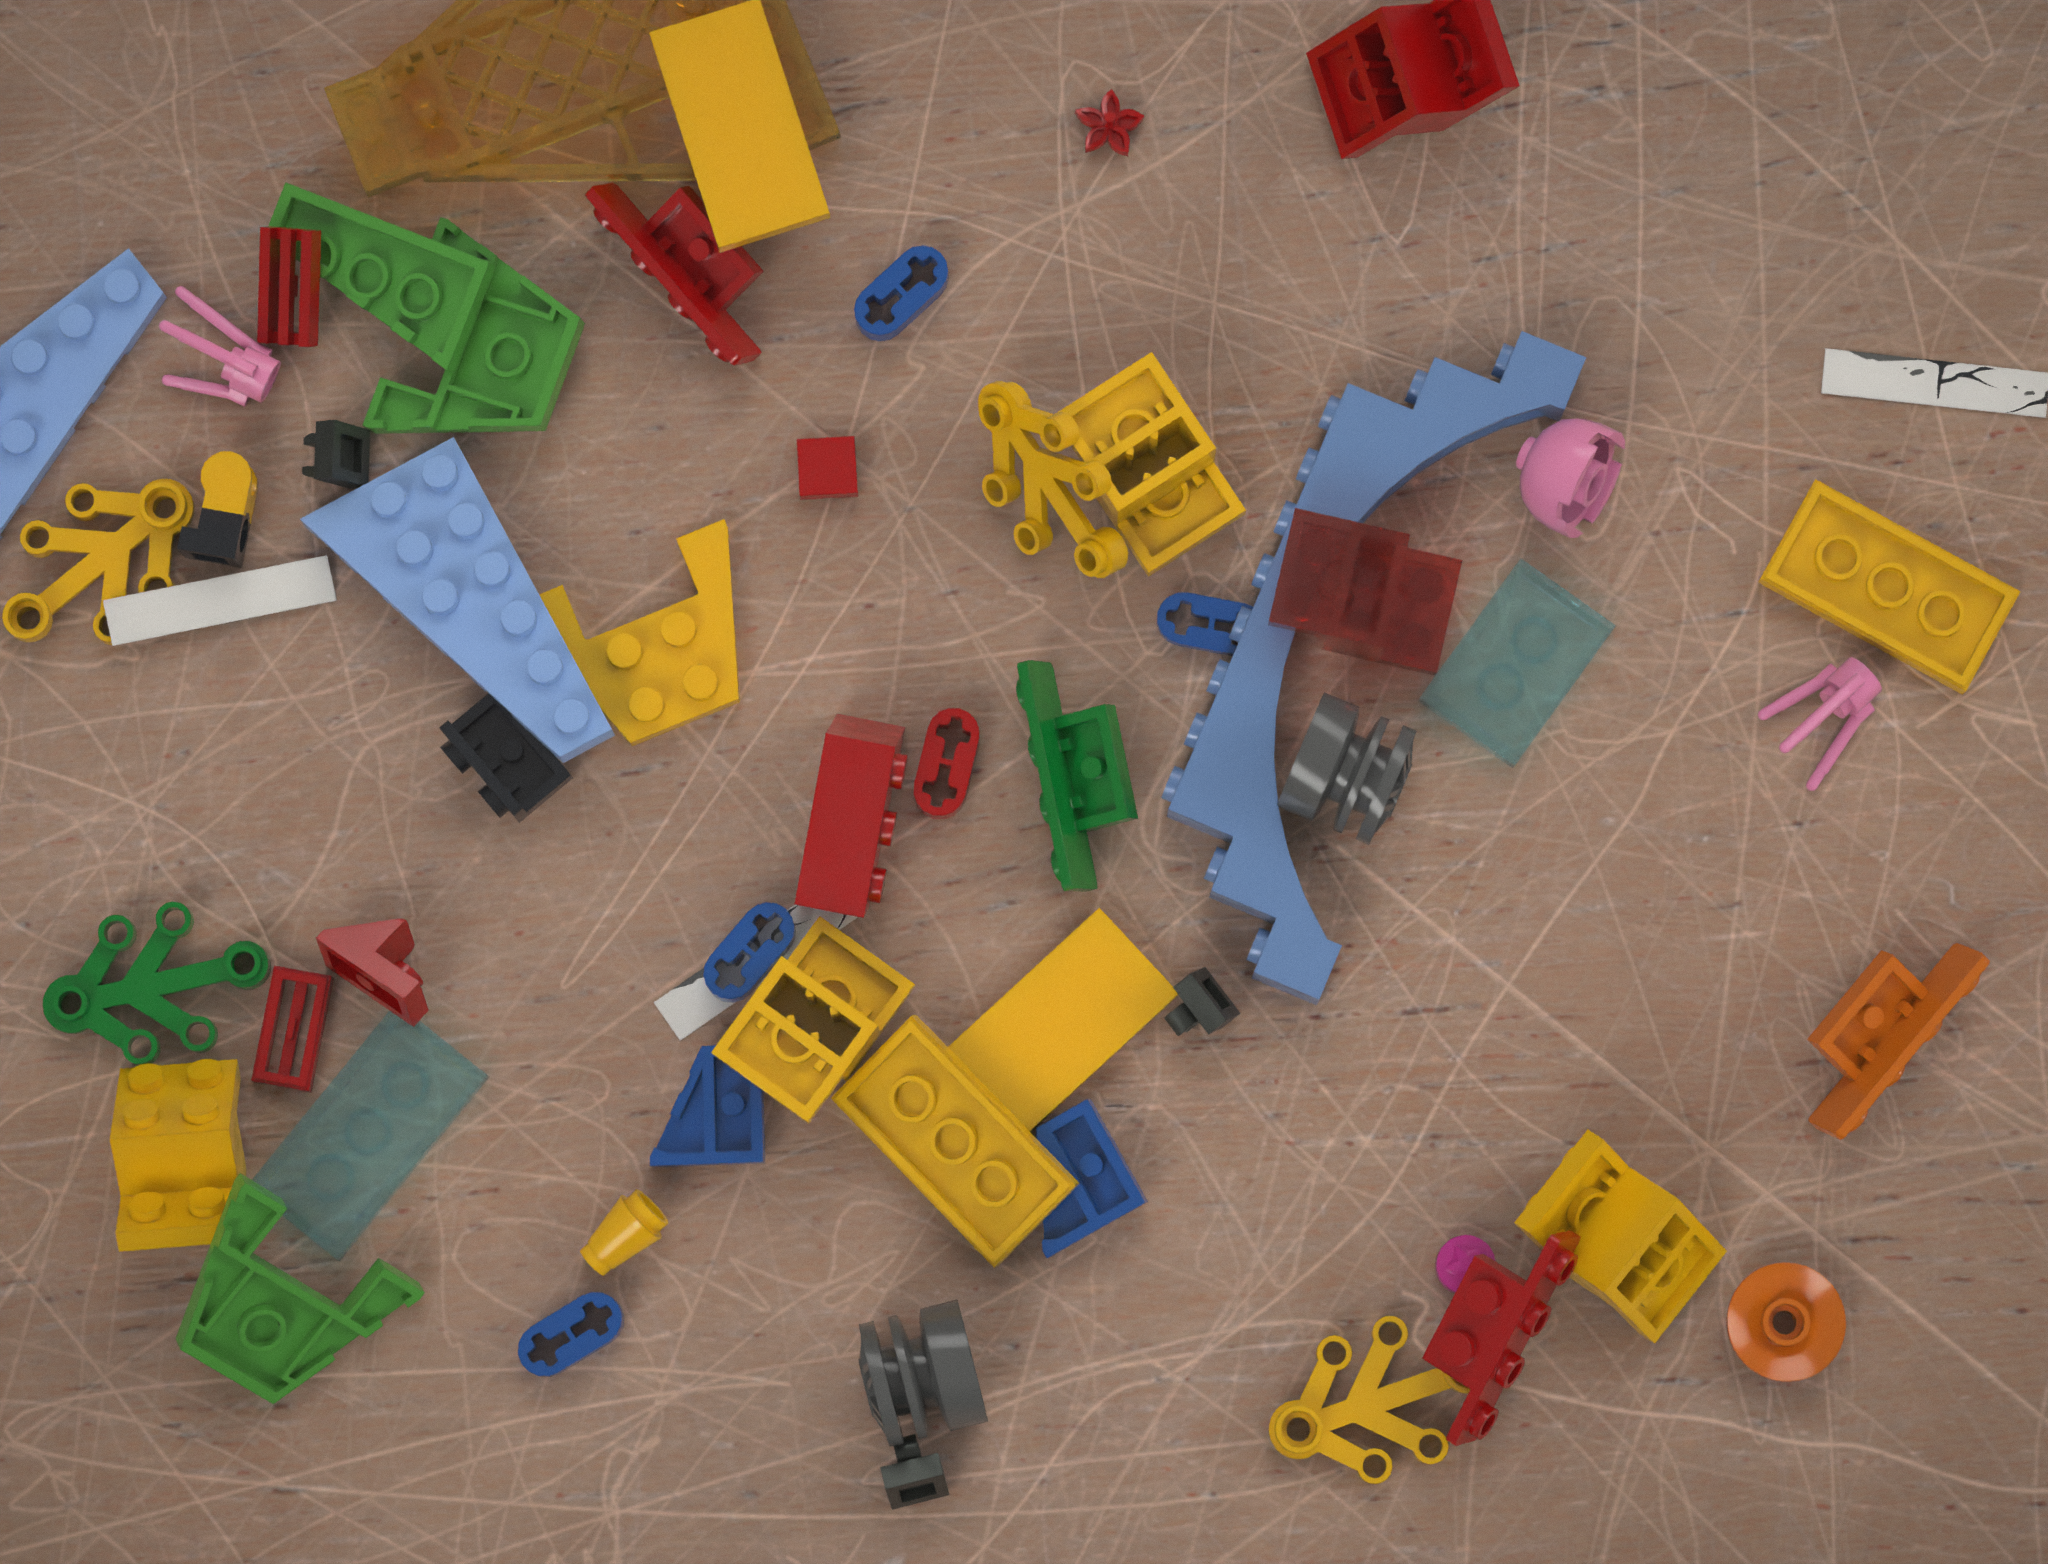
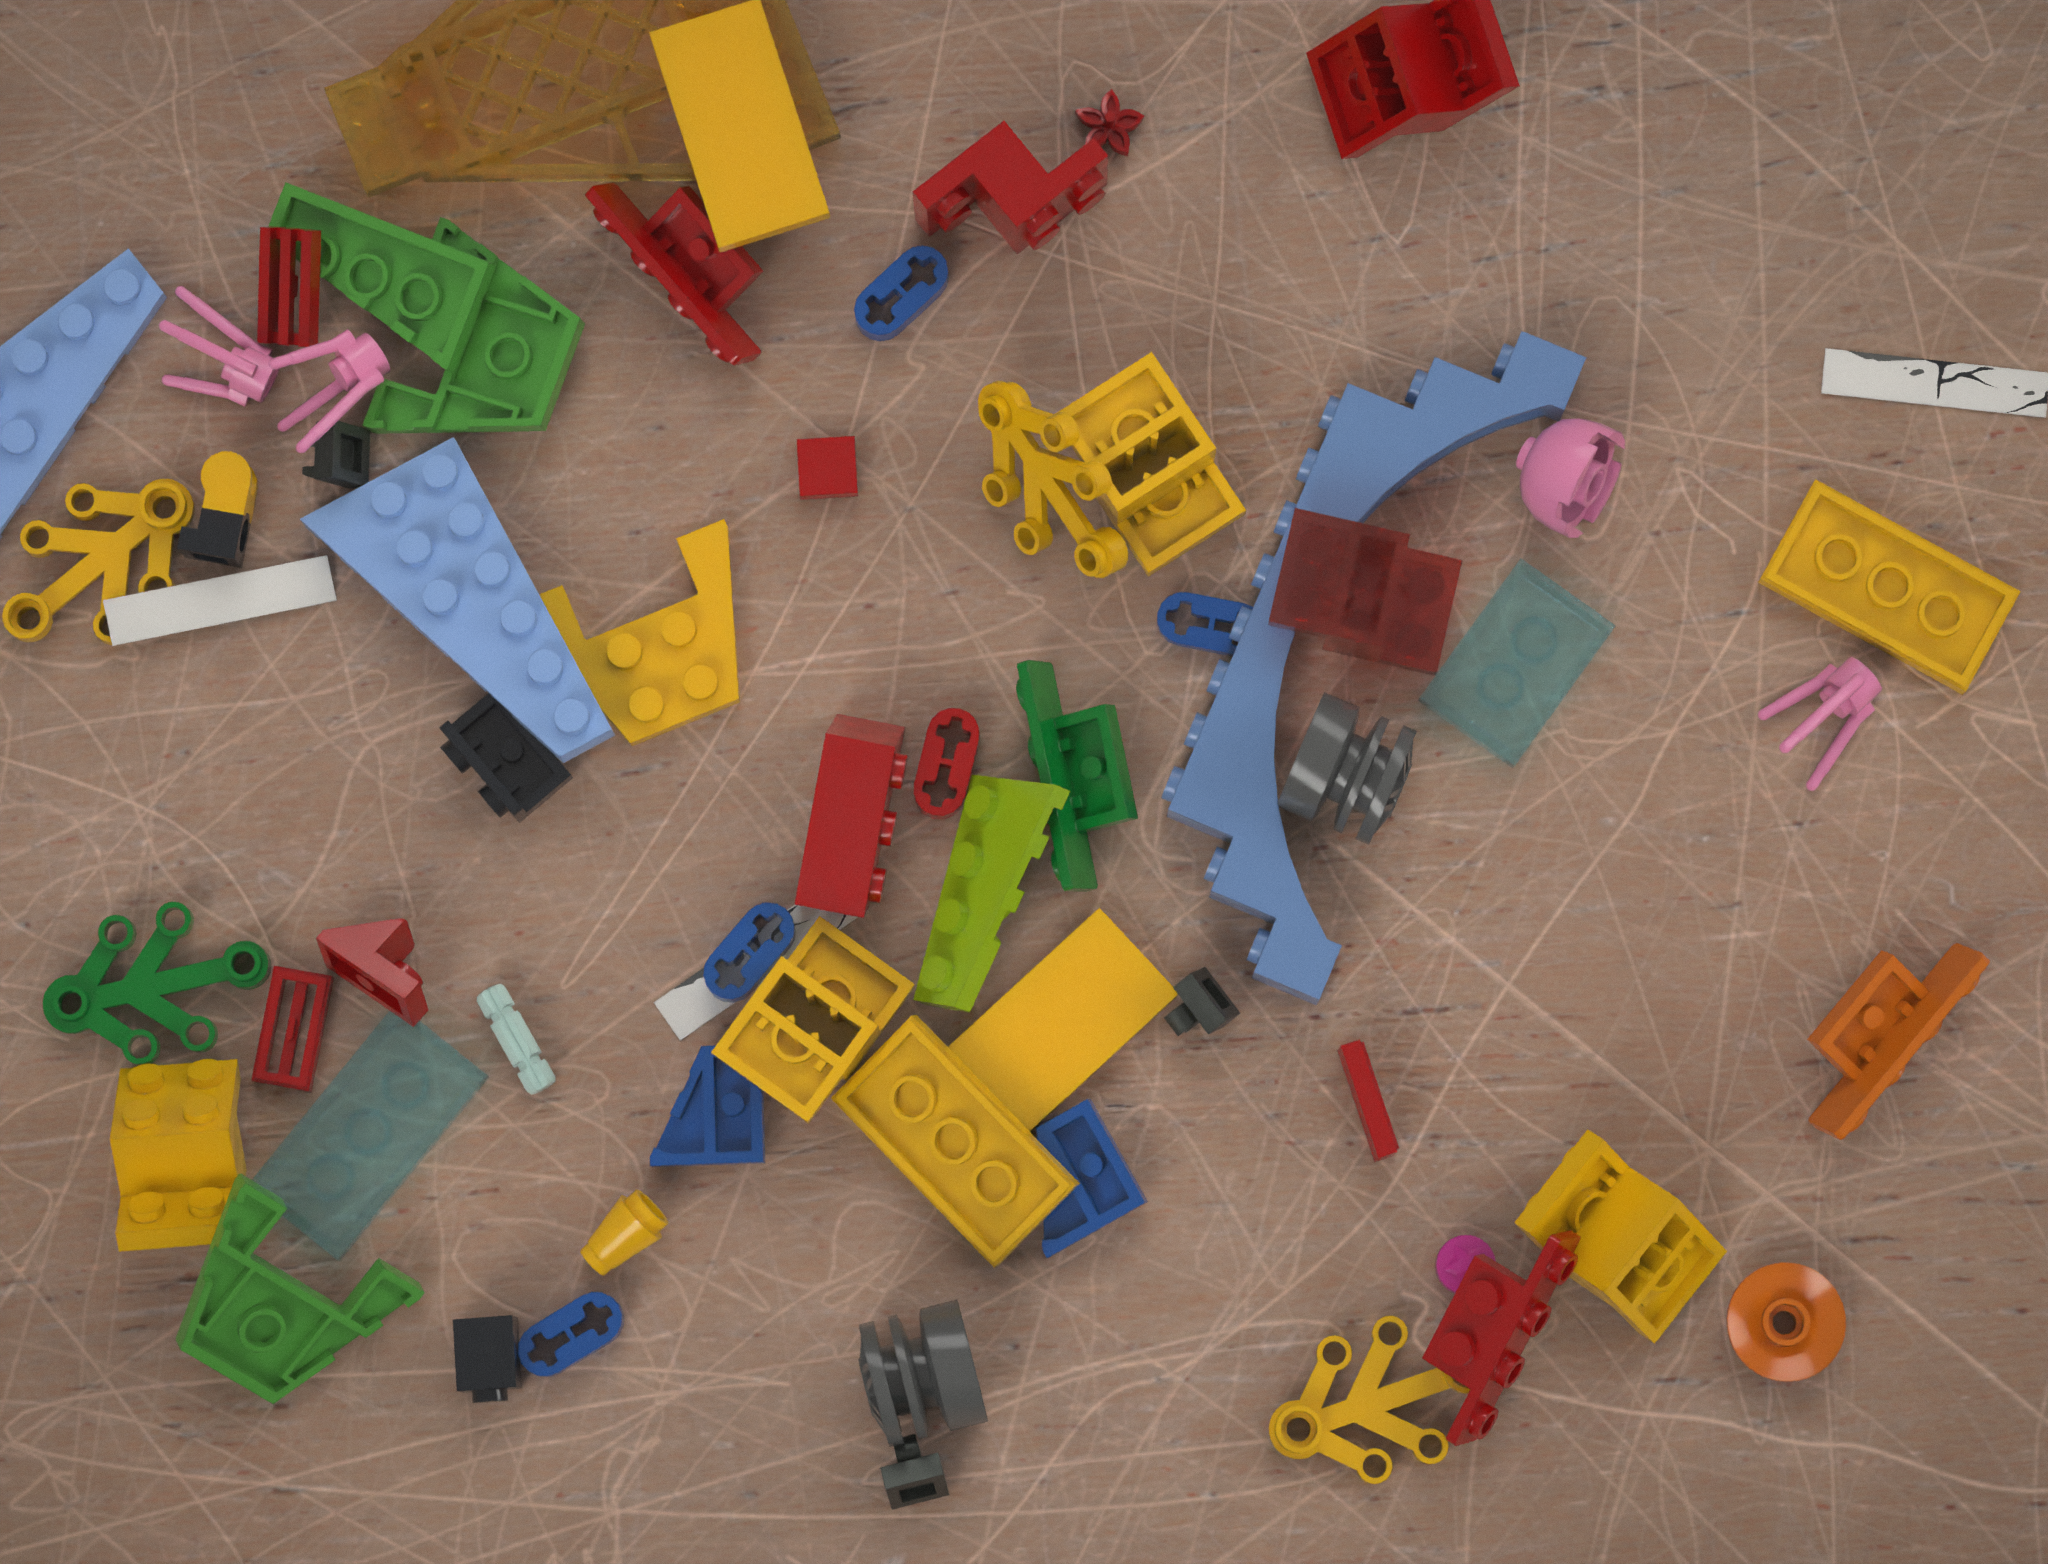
(356, 368): none -> bright pink plant
(487, 1357): none -> black brick
(515, 1039): none -> light aqua axle
(990, 853): none -> lime wing
(1011, 189): none -> red bracket
(1368, 1100): none -> red tile

